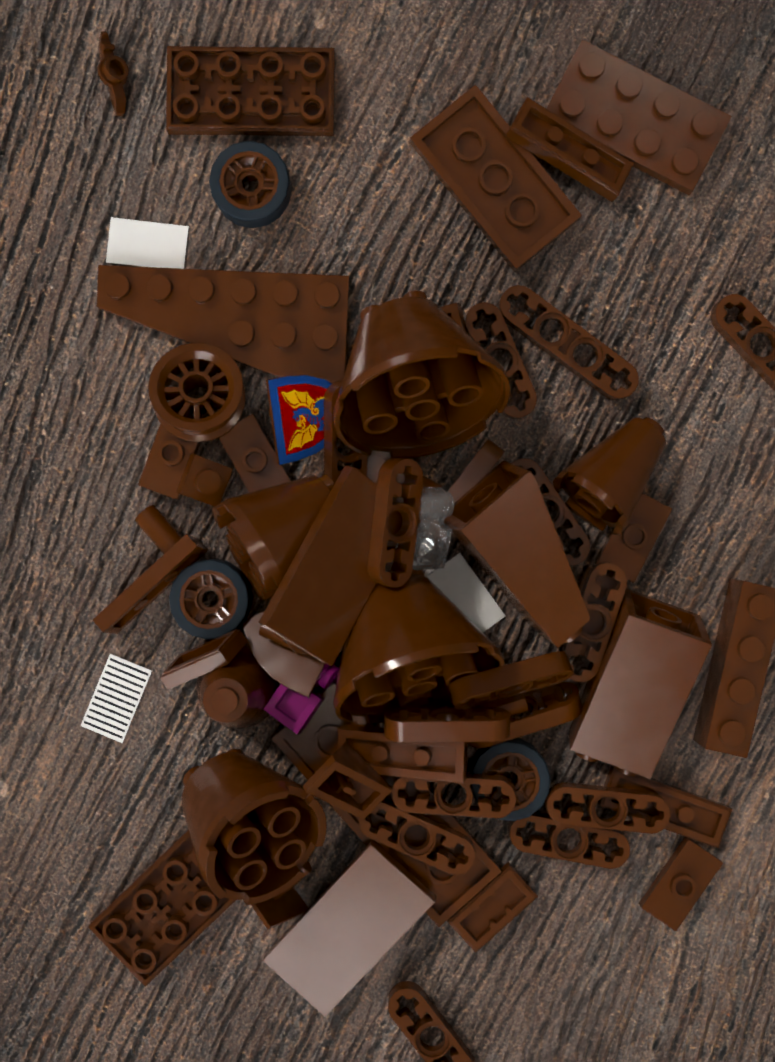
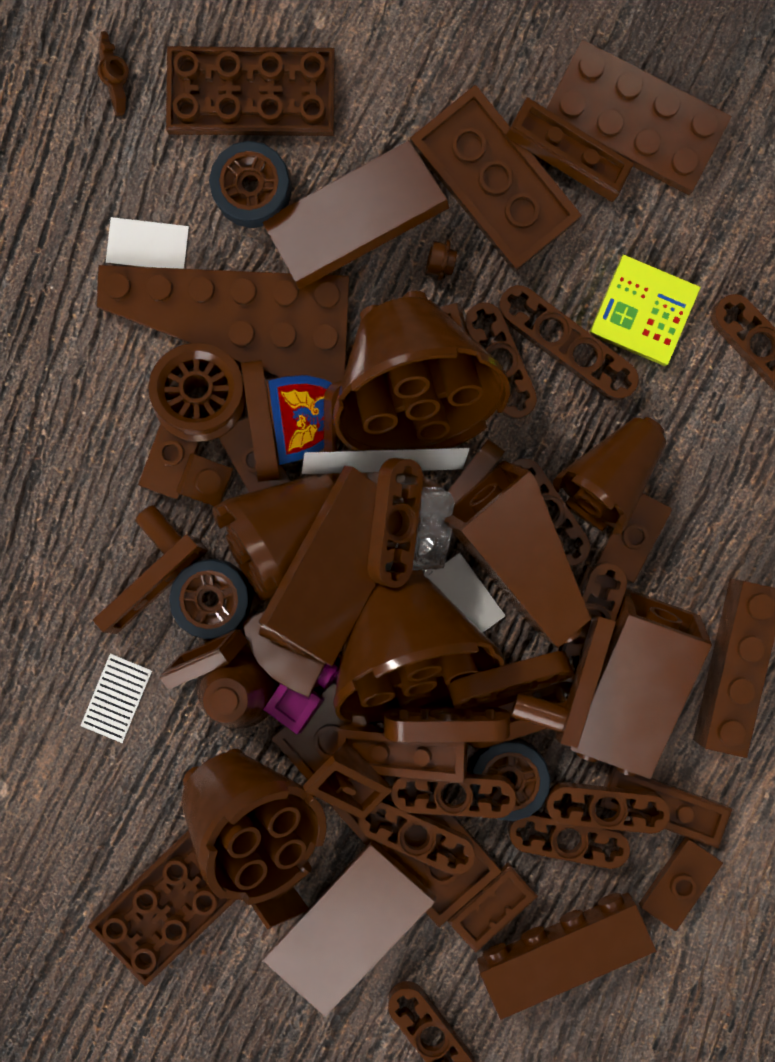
(260, 421): none -> reddish brown beam
(355, 214): none -> reddish brown tile
(372, 460): none -> white sticker
(441, 259): none -> reddish brown plate
(564, 954): none -> reddish brown brick
(571, 718): none -> reddish brown piece
(644, 310): none -> neon yellow tile

